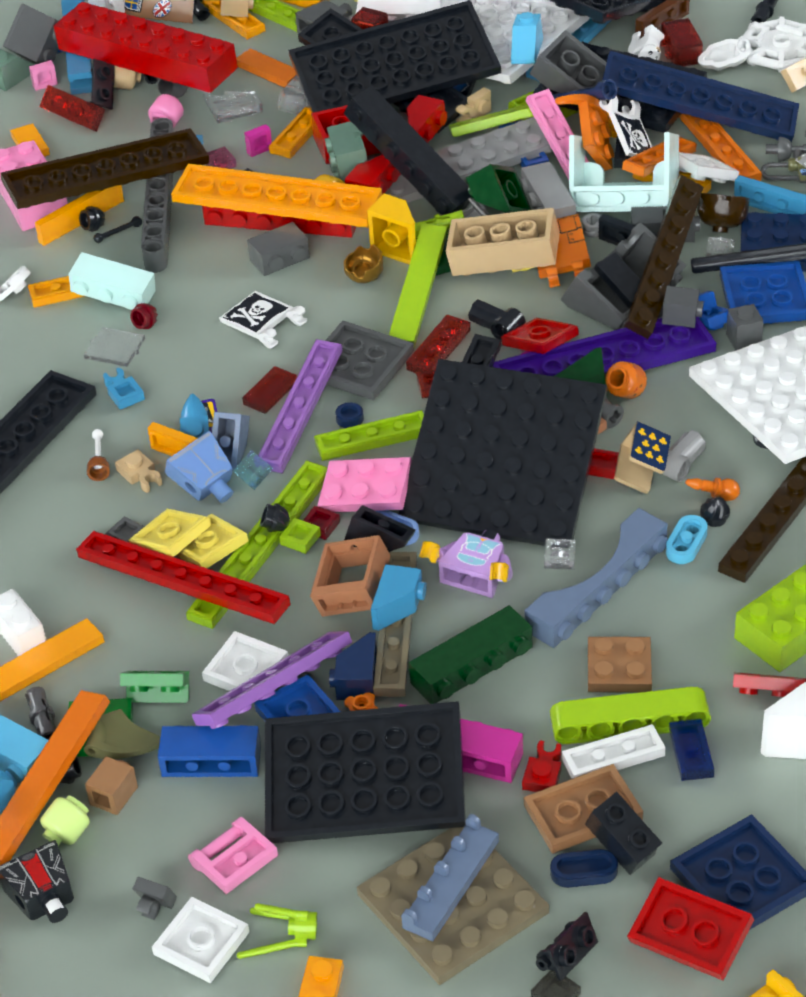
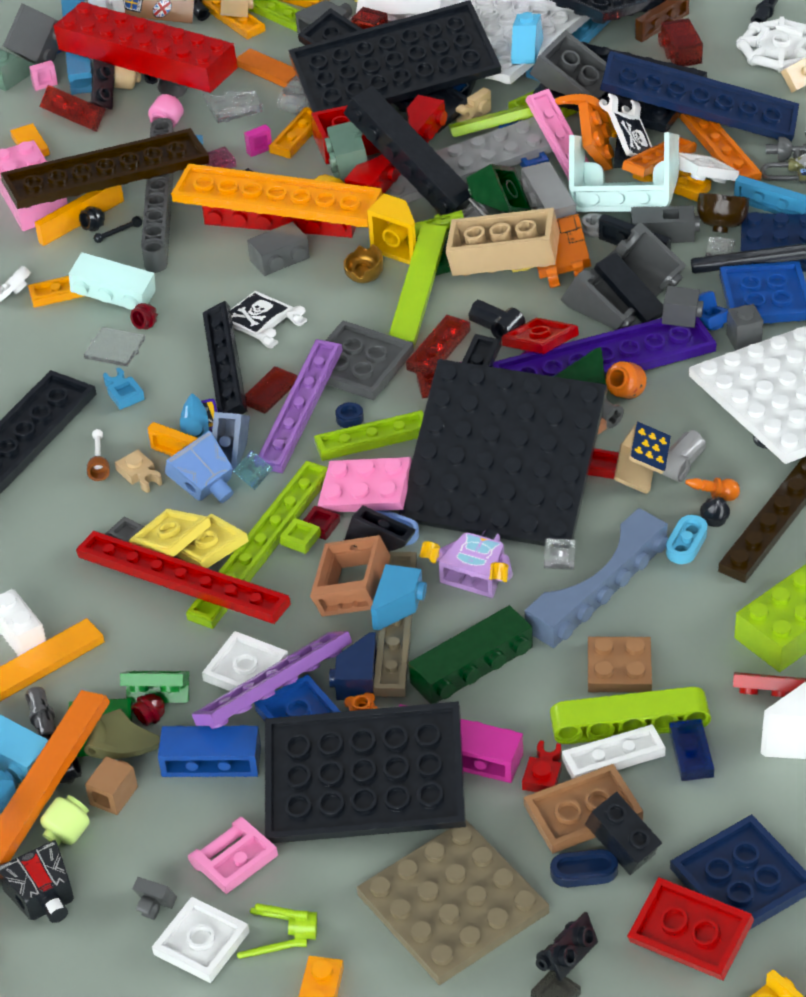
(149, 709): none -> dark red plate
(224, 360): none -> black tile
(275, 518): black plate -> none
(450, 879): sand blue hinge -> none
(603, 90): dark blue piece -> none
(647, 45): white animal -> none
(663, 257): dark brown plate -> none
(725, 54): white arm -> none

